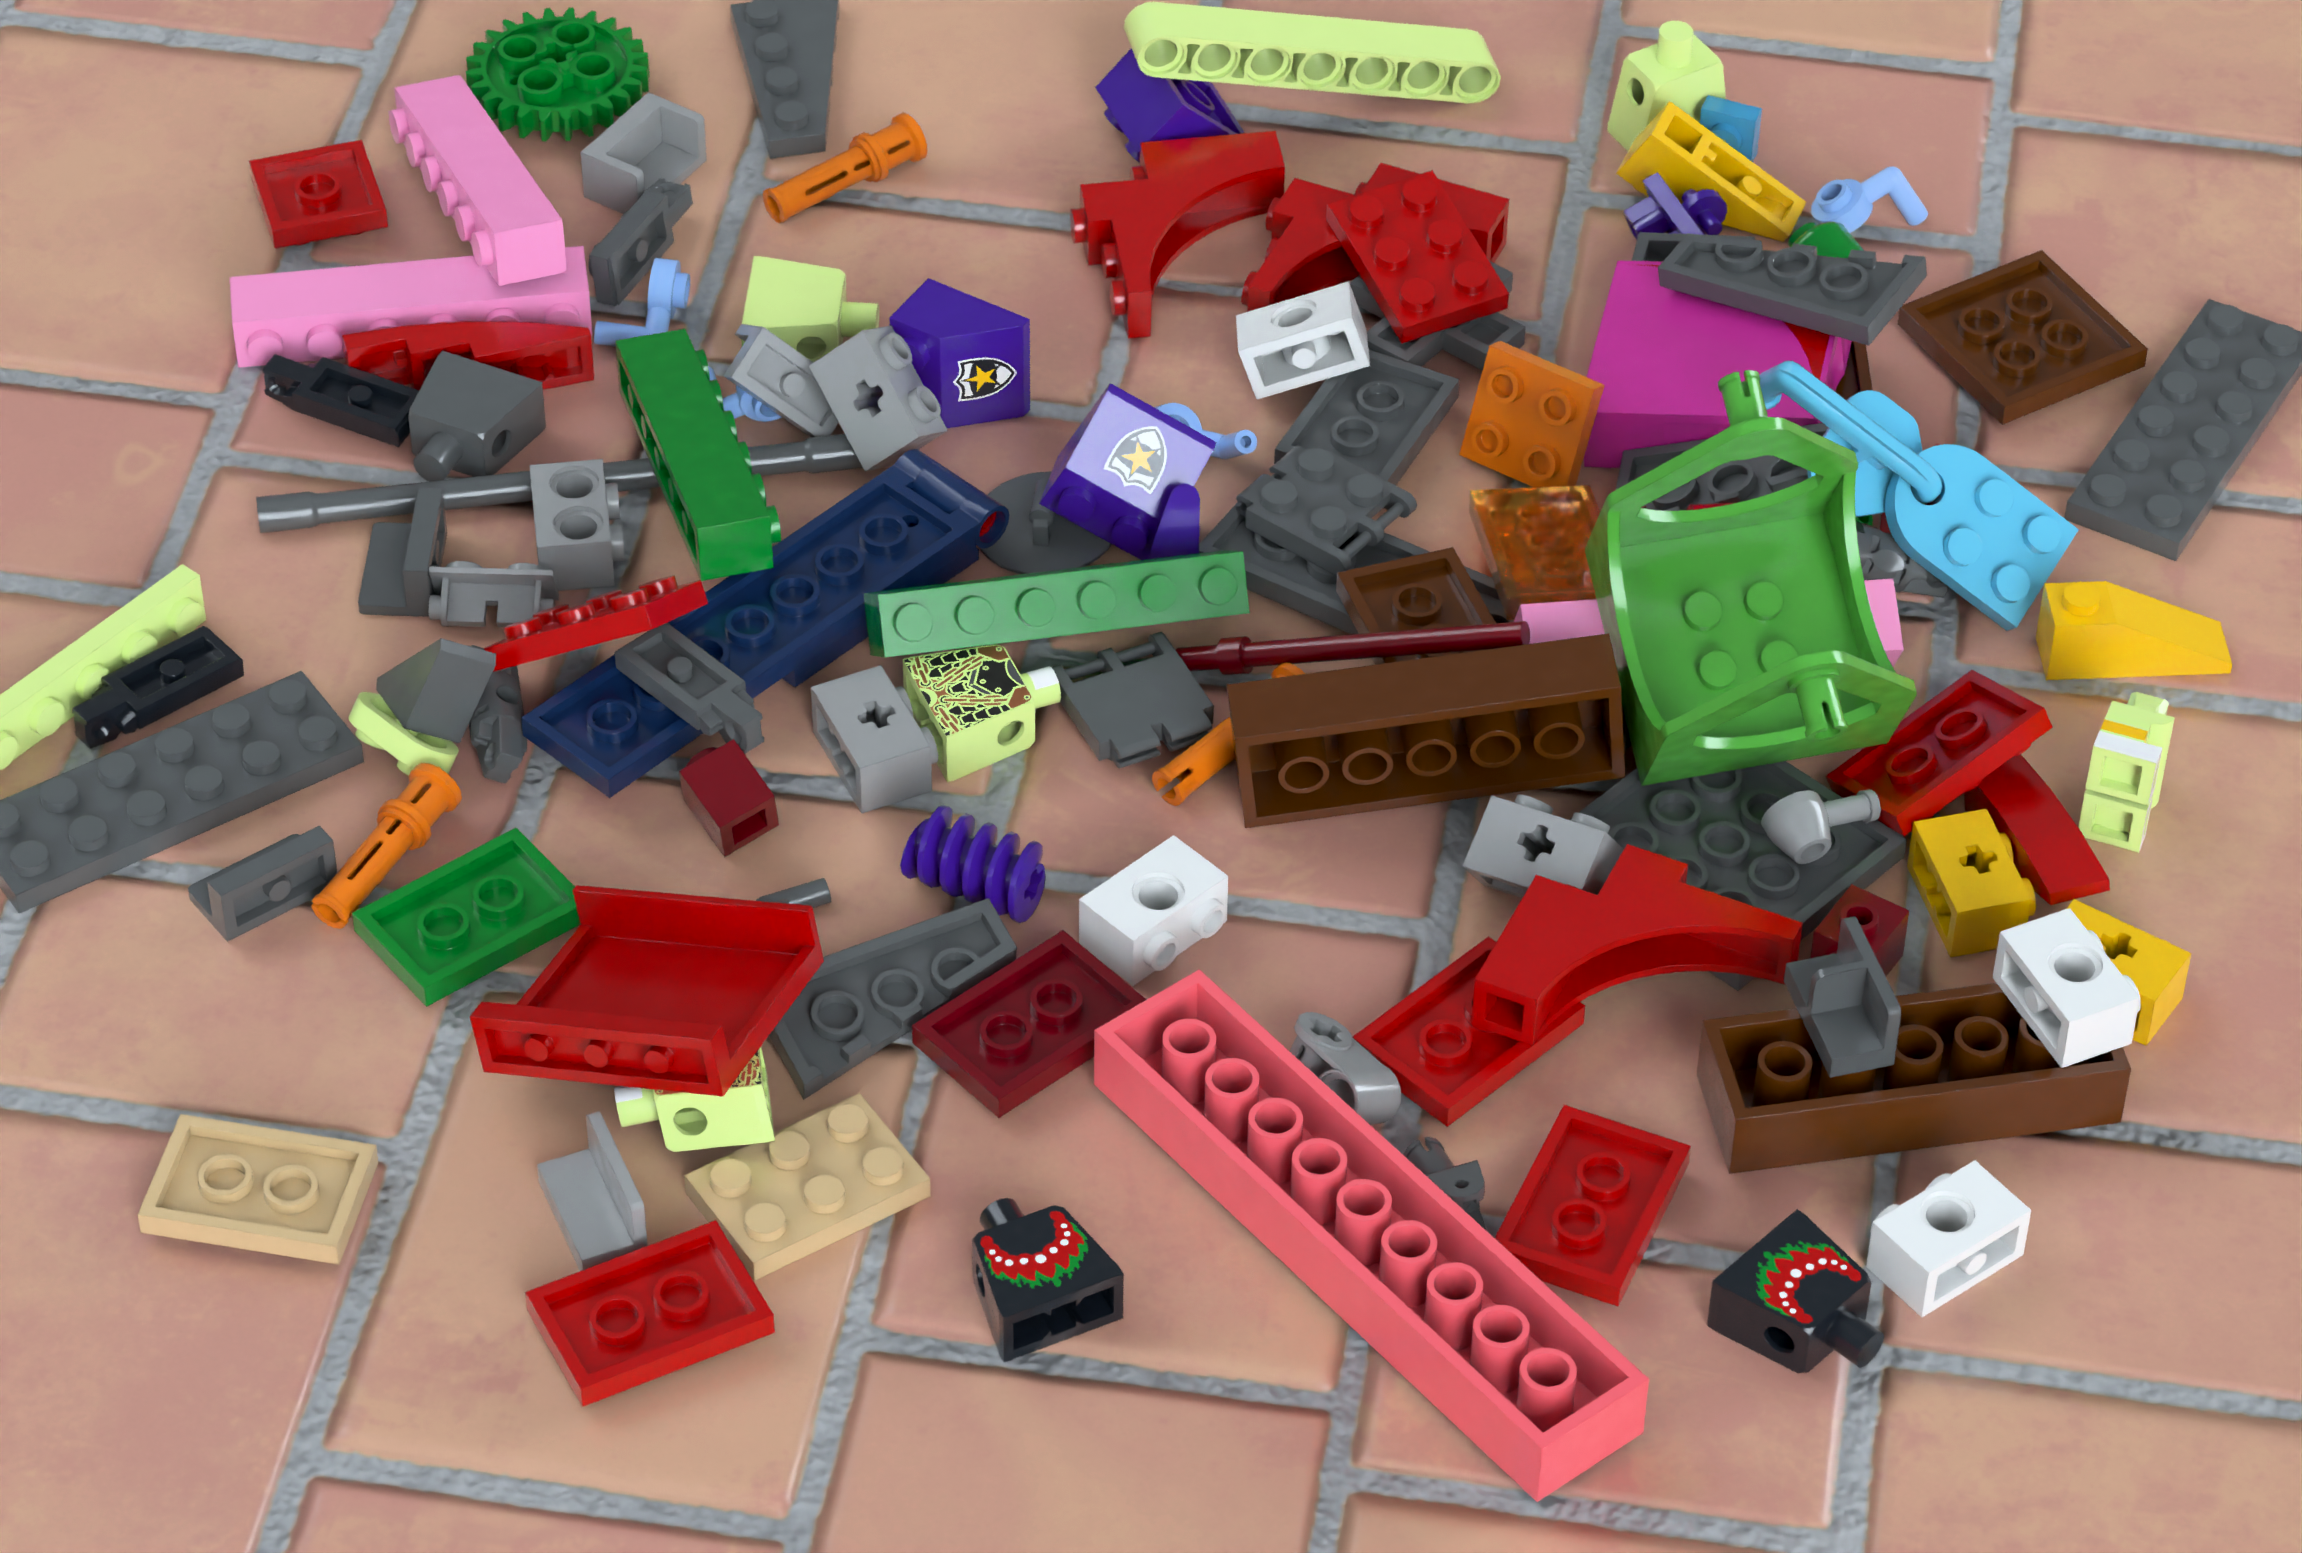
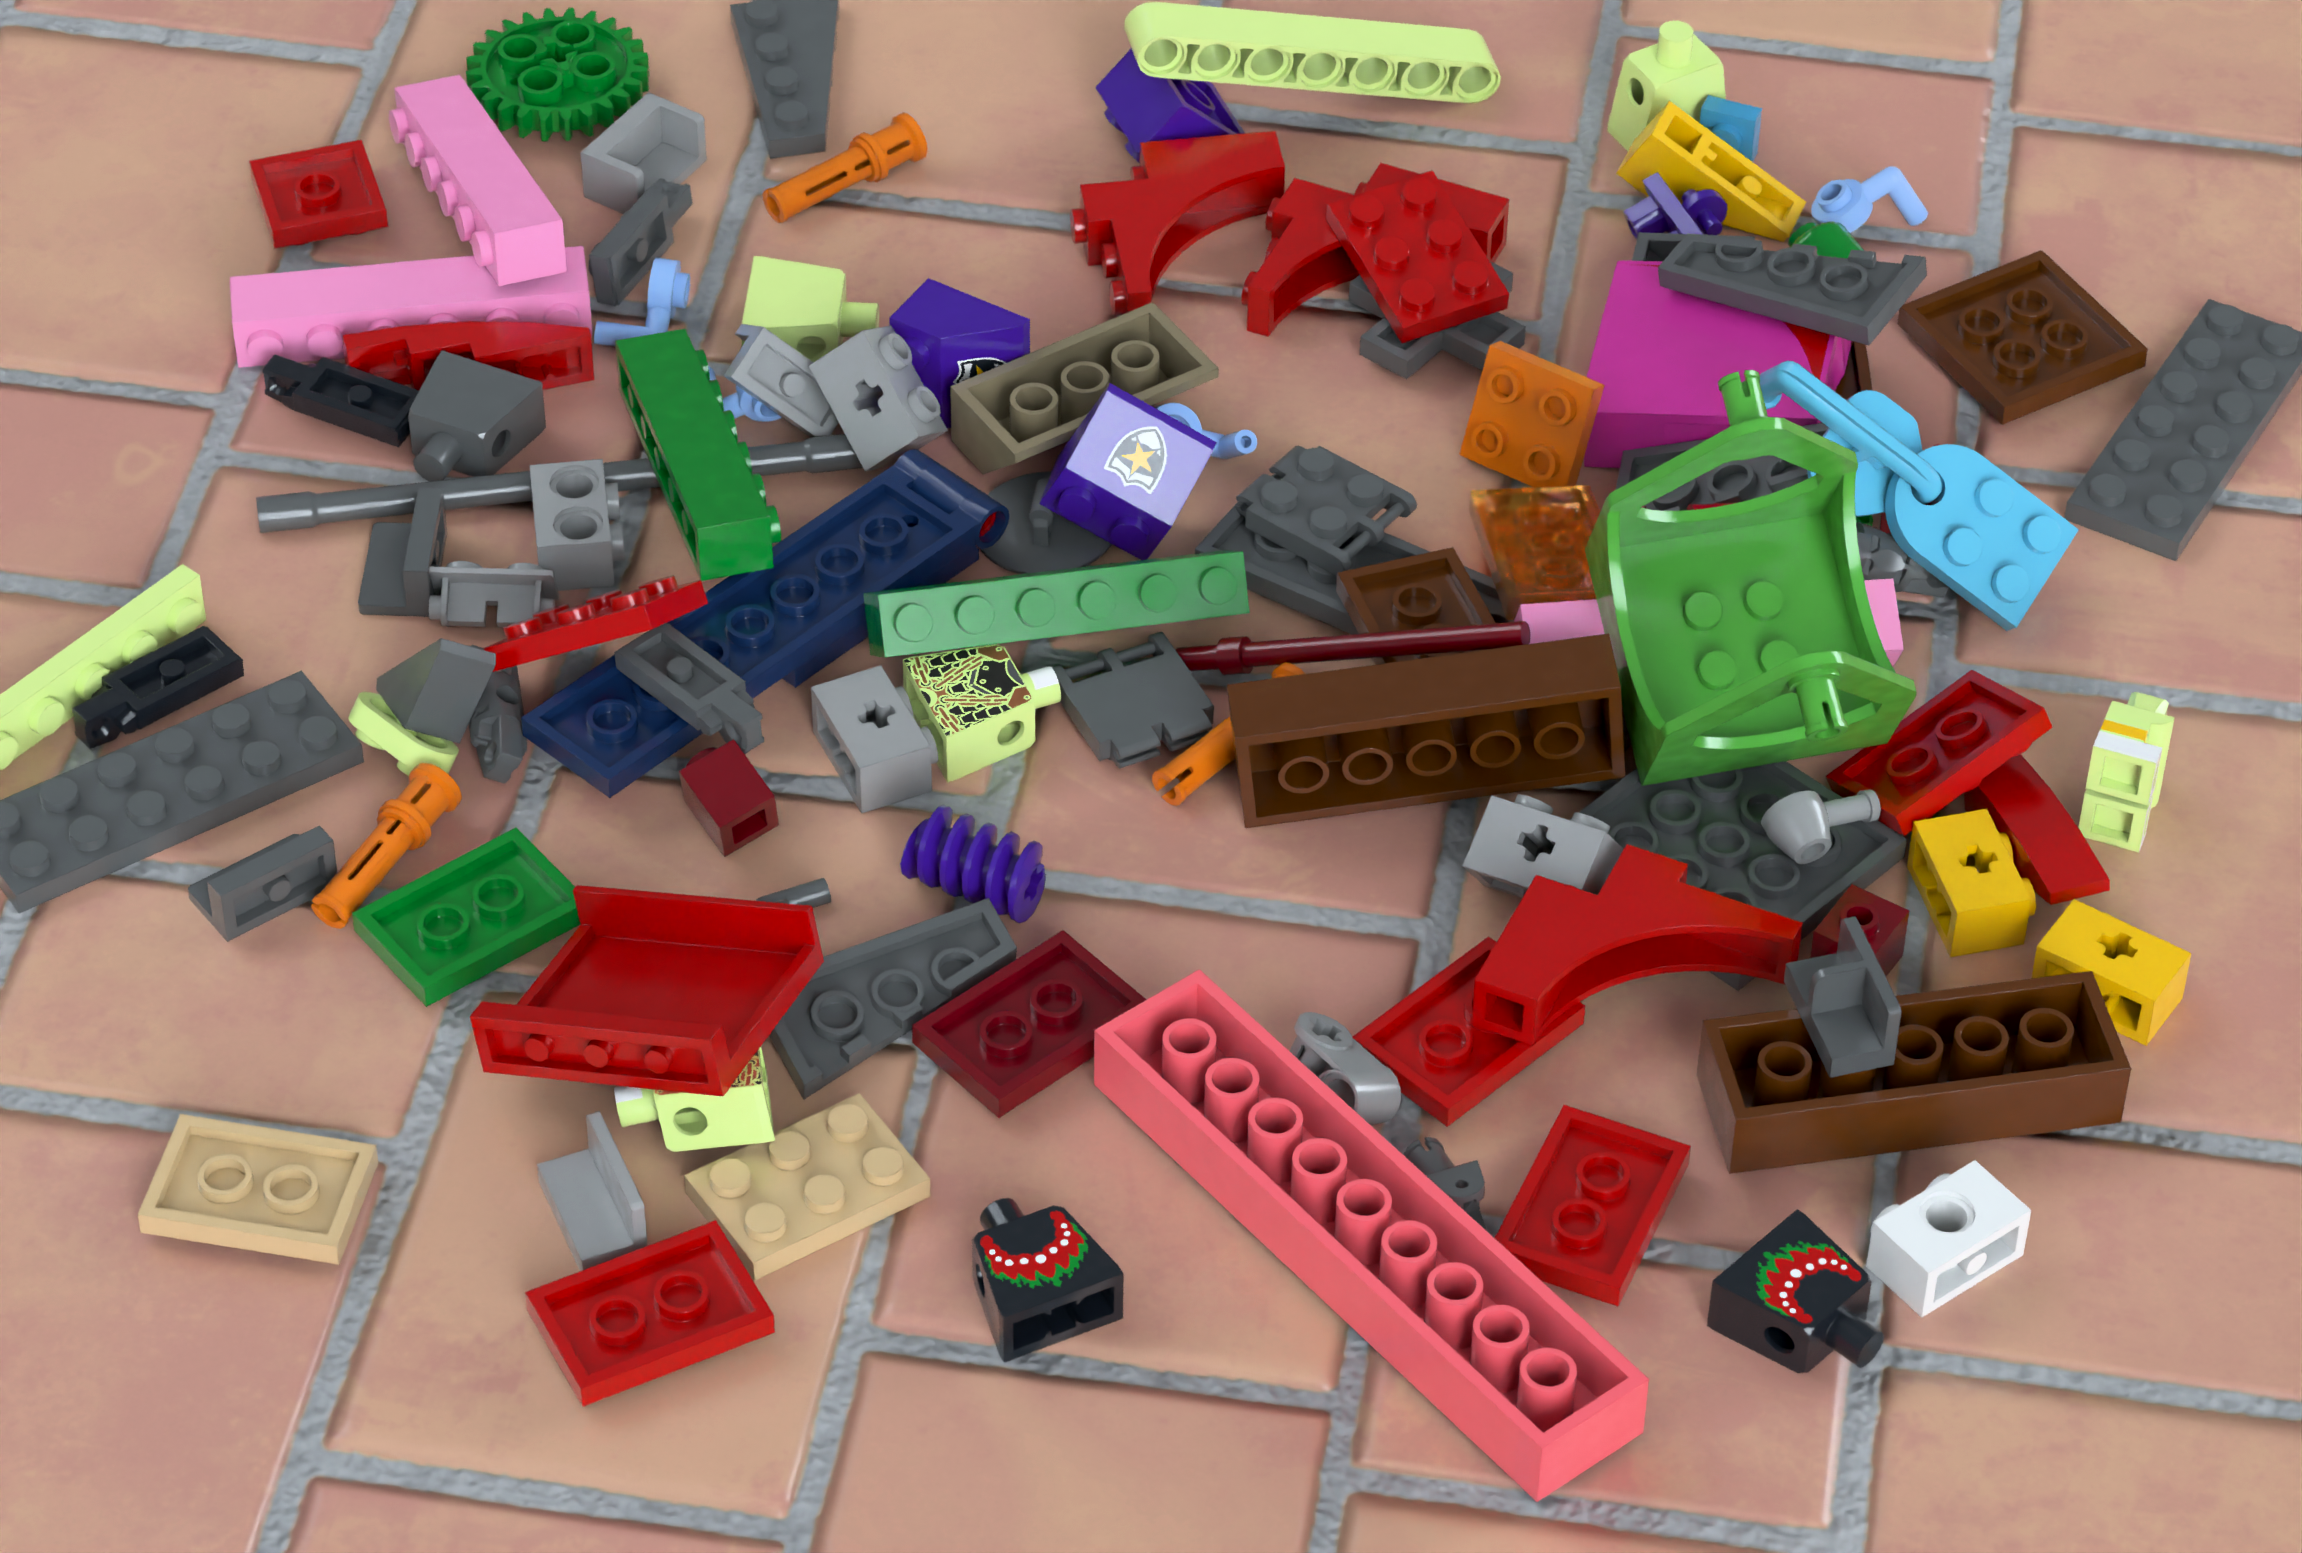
(1050, 392): none -> dark tan slope
(1153, 910): white brick -> none
(1179, 524): dark purple helmet -> none
(1302, 340): white brick -> none
(1375, 415): dark grey plate -> none
(2066, 987): white brick -> none
(2119, 633): yellow slope -> none

